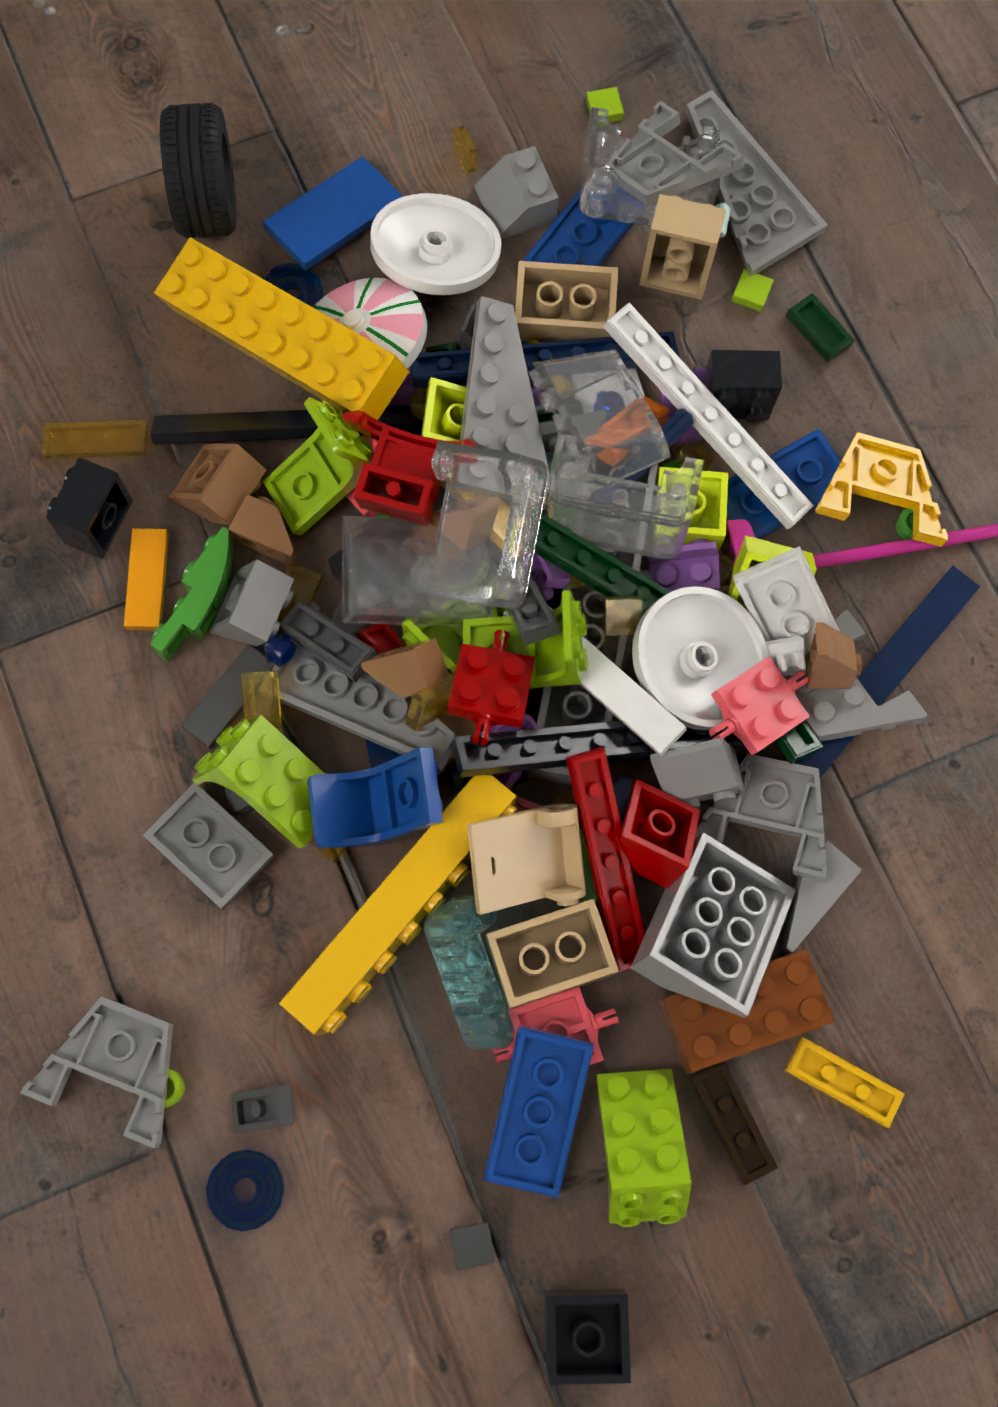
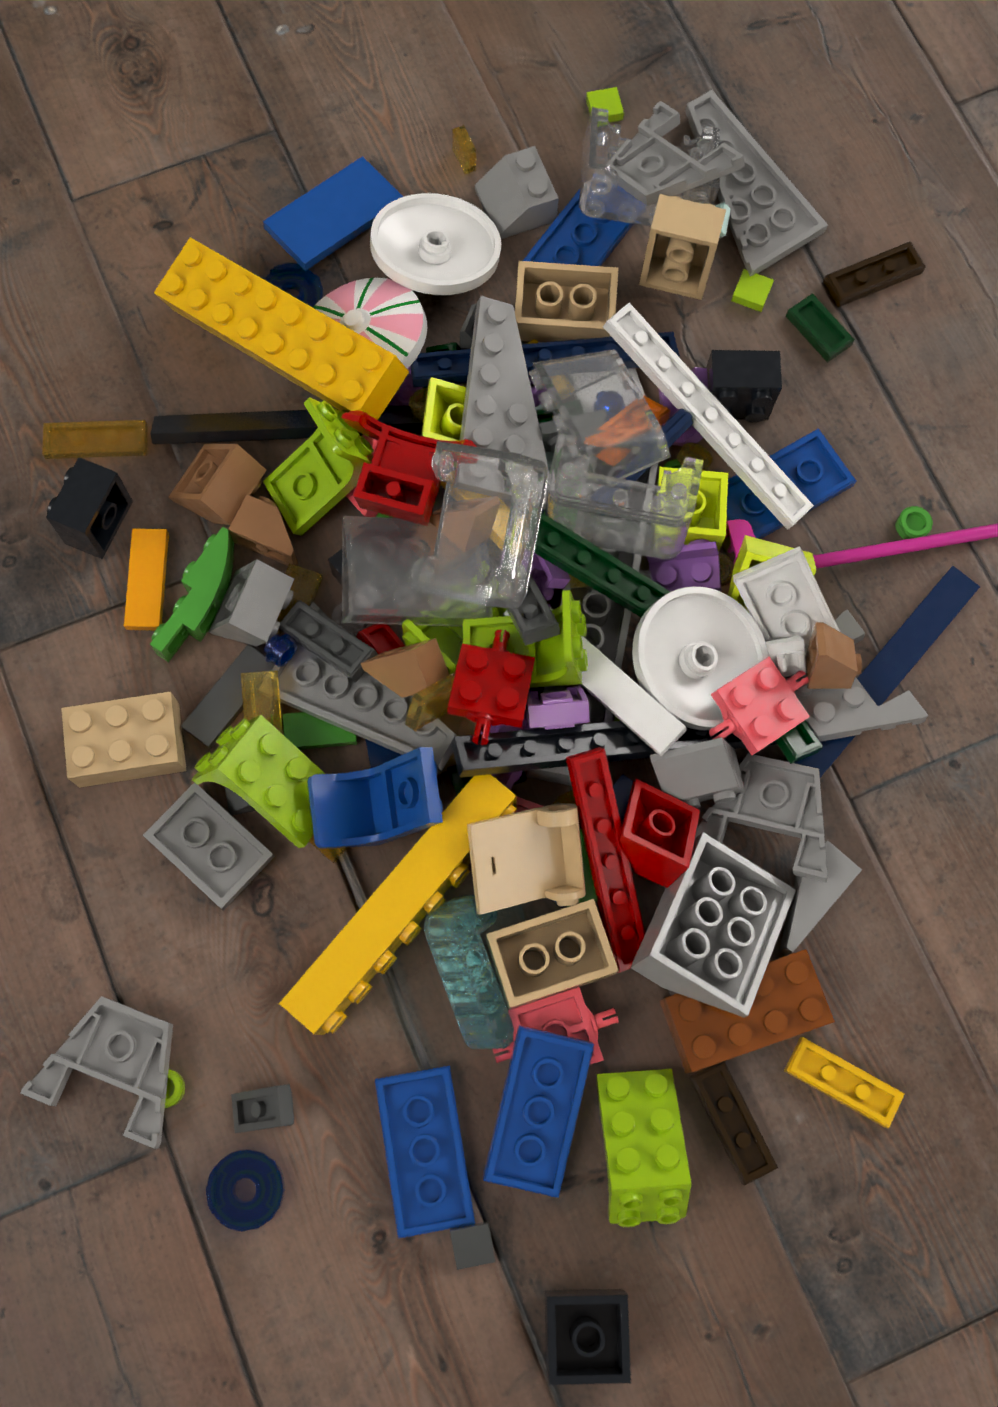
(123, 739): none -> tan brick
(198, 170): black tyre -> none
(312, 733): none -> bright green tile
(424, 1152): none -> blue tile
(558, 708): none -> medium lavender brick
(622, 615): clear yellow tile -> none
(874, 274): none -> dark brown tile
(886, 474): yellow wing -> none

